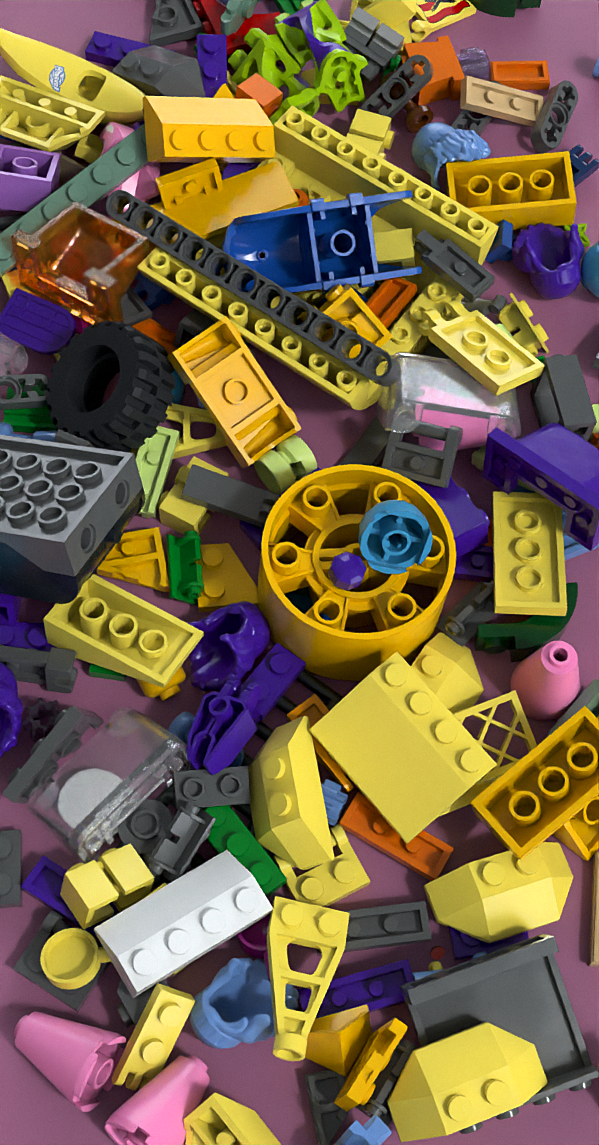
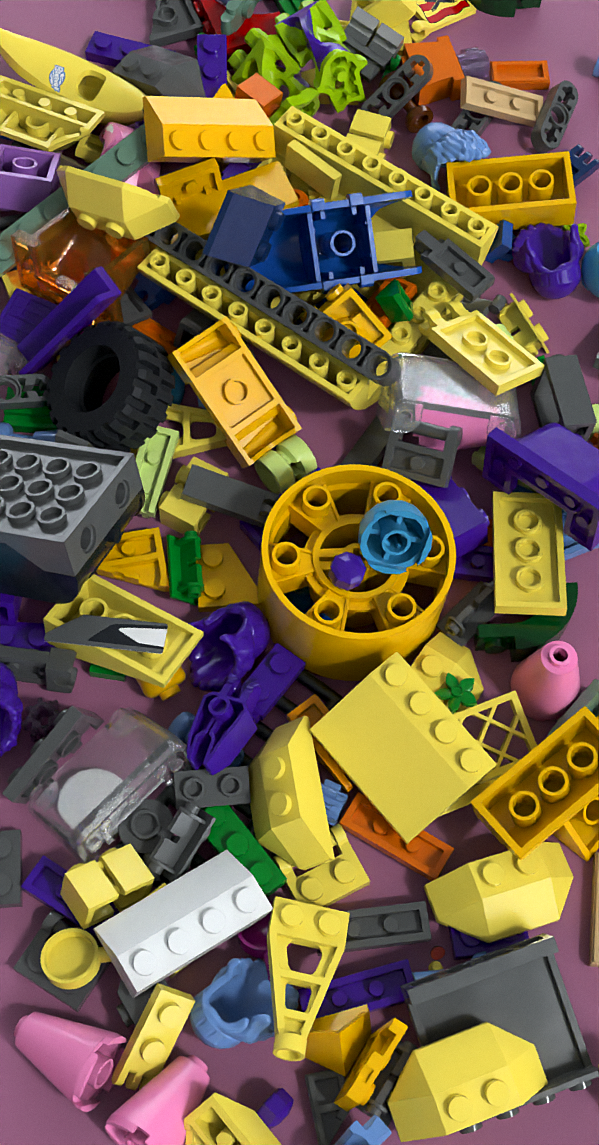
(67, 319): none -> dark purple panel
(111, 633): none -> sticker
(114, 205): none -> light yellow wedge
(245, 226): none -> dark blue slope
(275, 1108): none -> dark purple tile
(312, 169): none -> light yellow tile
(395, 302): none -> green slope
(457, 693): none -> green plant

